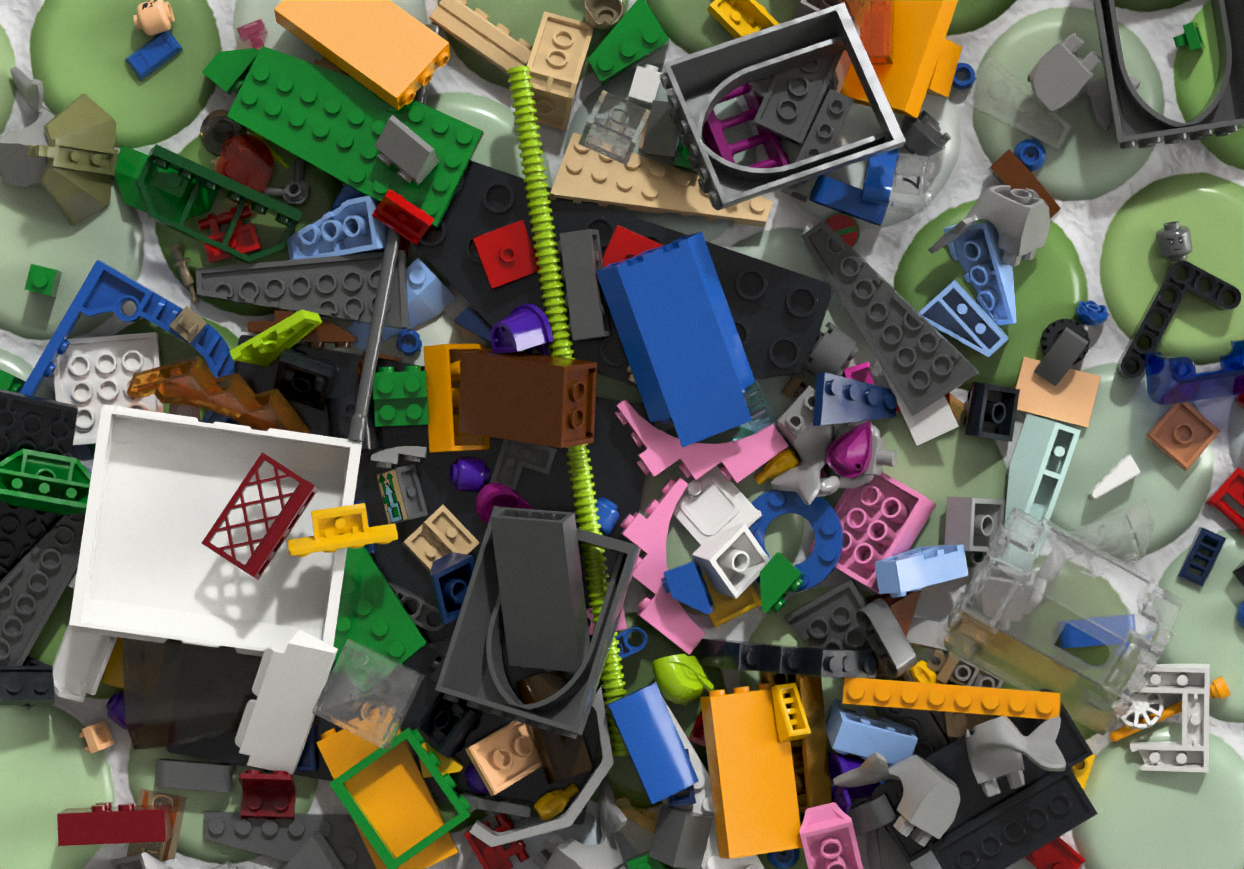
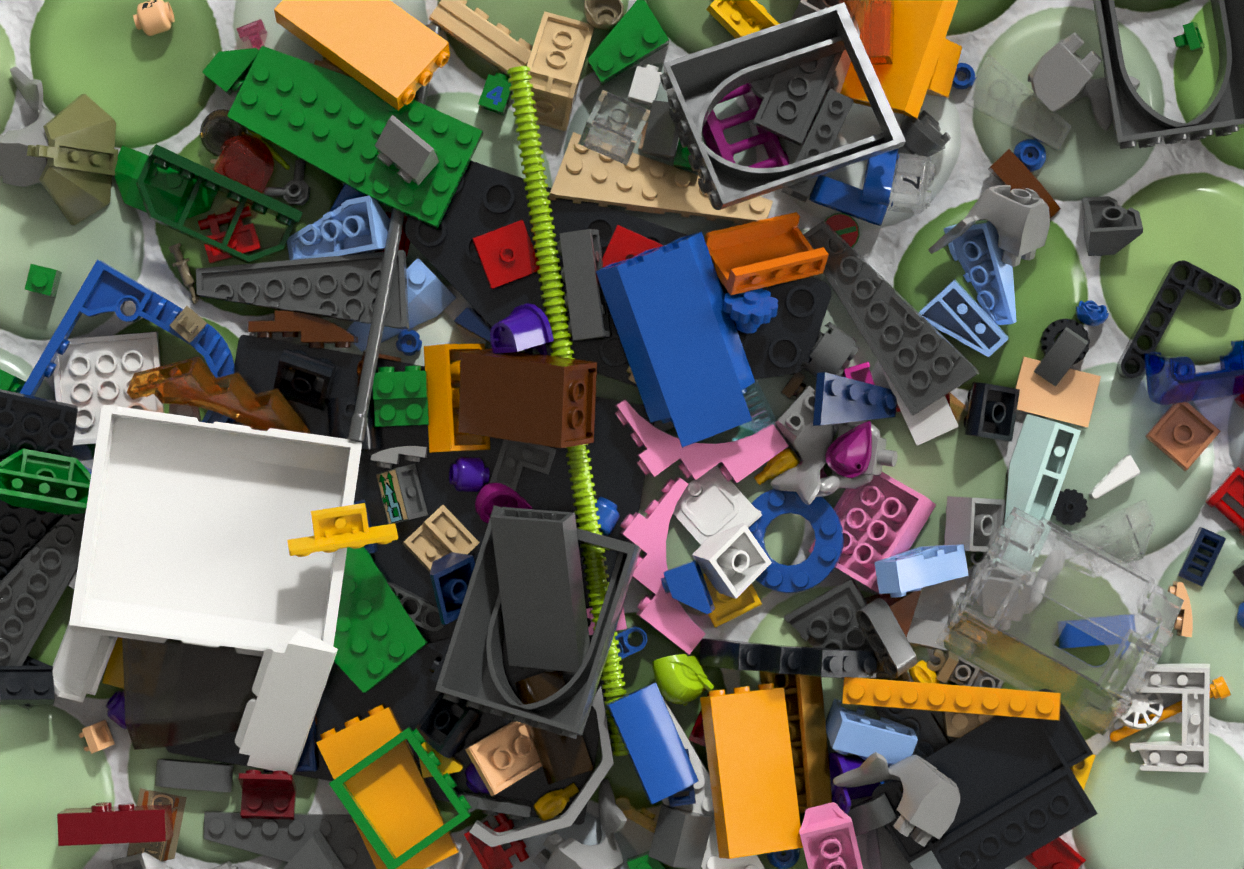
(153, 54): blue tile -> none
(270, 344): lime wing -> none
(279, 529): dark red fence -> none
(368, 694): clear slope -> none
(403, 217): red plate -> none
(495, 93): none -> green brick
(750, 309): none -> blue plant
(763, 254): none -> orange panel
(777, 581): green slope -> none
(782, 714): yellow slope -> none
(998, 748): light grey hips -> none
(1070, 507): none -> black piece
(1108, 225): none -> dark grey slope
(1174, 241): dark grey head -> none
(1184, 620): none -> light nougat slope

